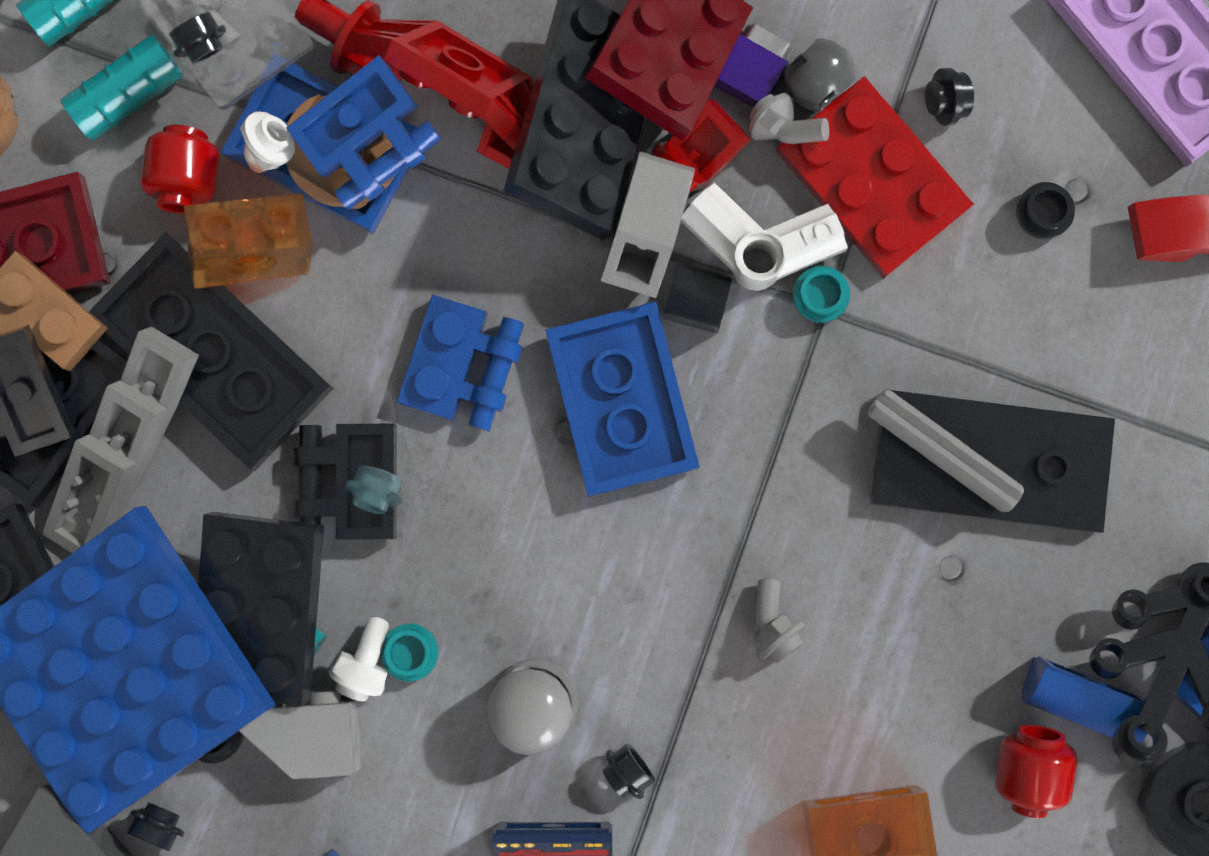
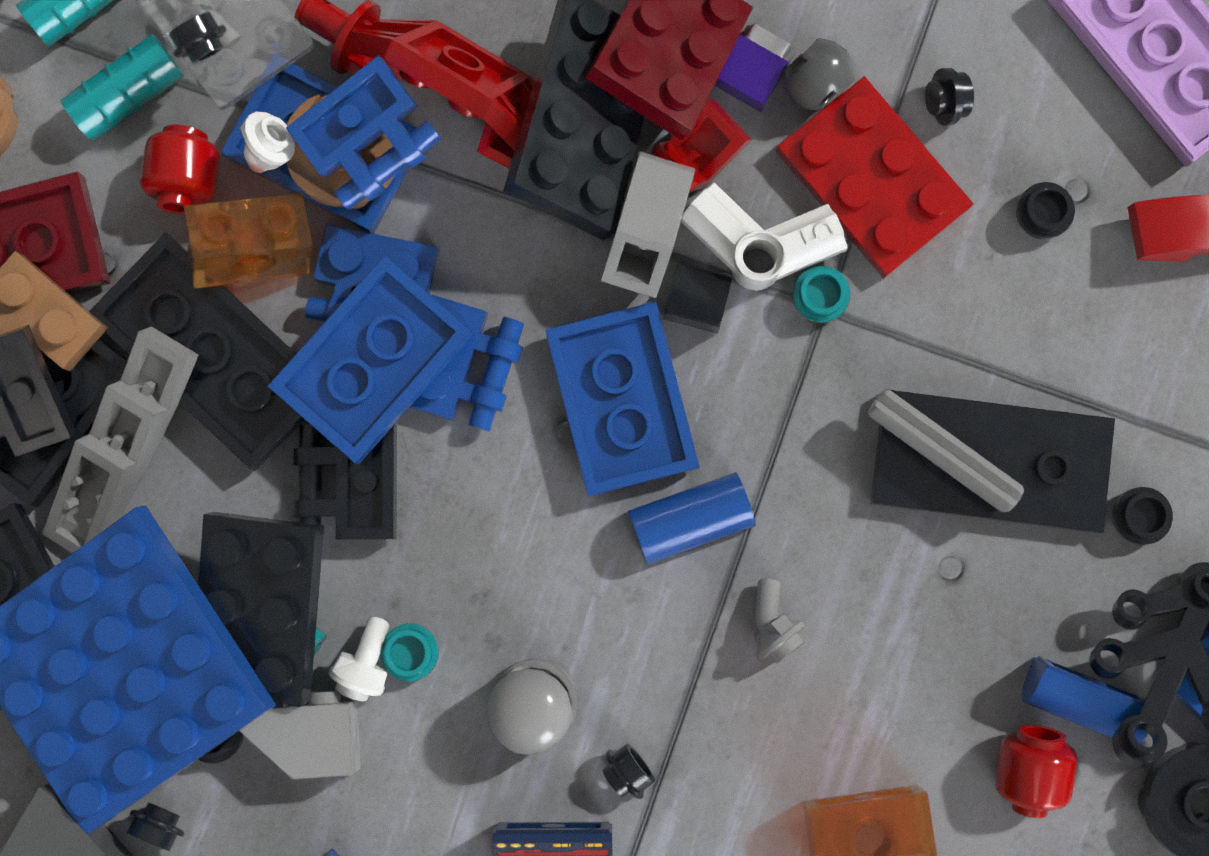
(351, 254): none -> blue plate
(371, 360): none -> blue plate
(375, 489): clear light blue plate -> none
(692, 518): none -> blue brick
(774, 120): light grey plate -> none
(1142, 515): none -> black plate

